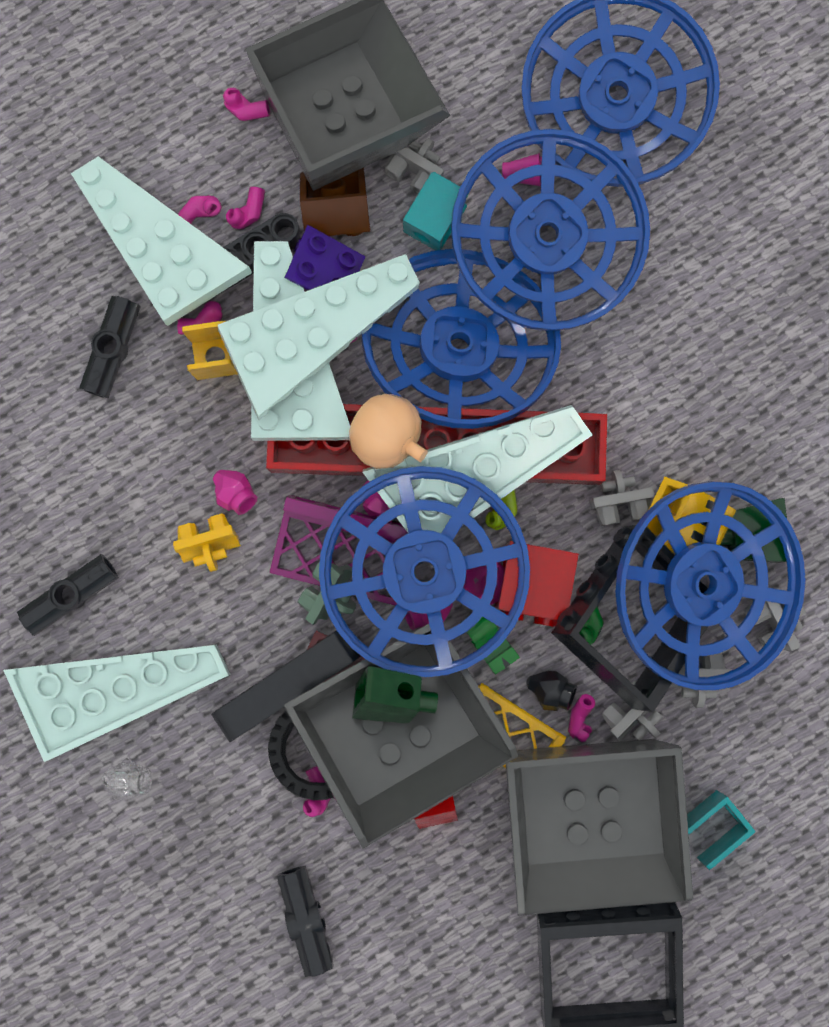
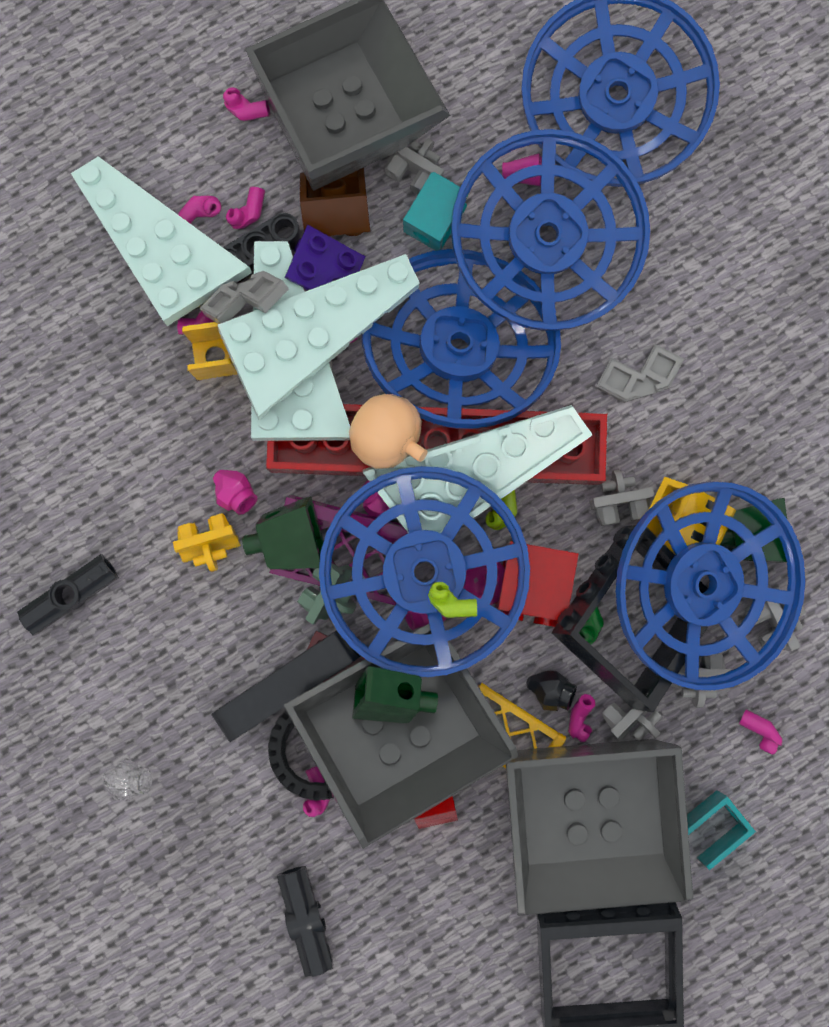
(91, 697): light aqua wing -> none
(116, 326): black piece -> none
(230, 298): none -> light grey tile
(288, 537): none -> dark green torso
(448, 604): none -> lime arm
(501, 656): green leg -> none
(628, 384): none -> light grey tile
(763, 727): none -> dark pink arm

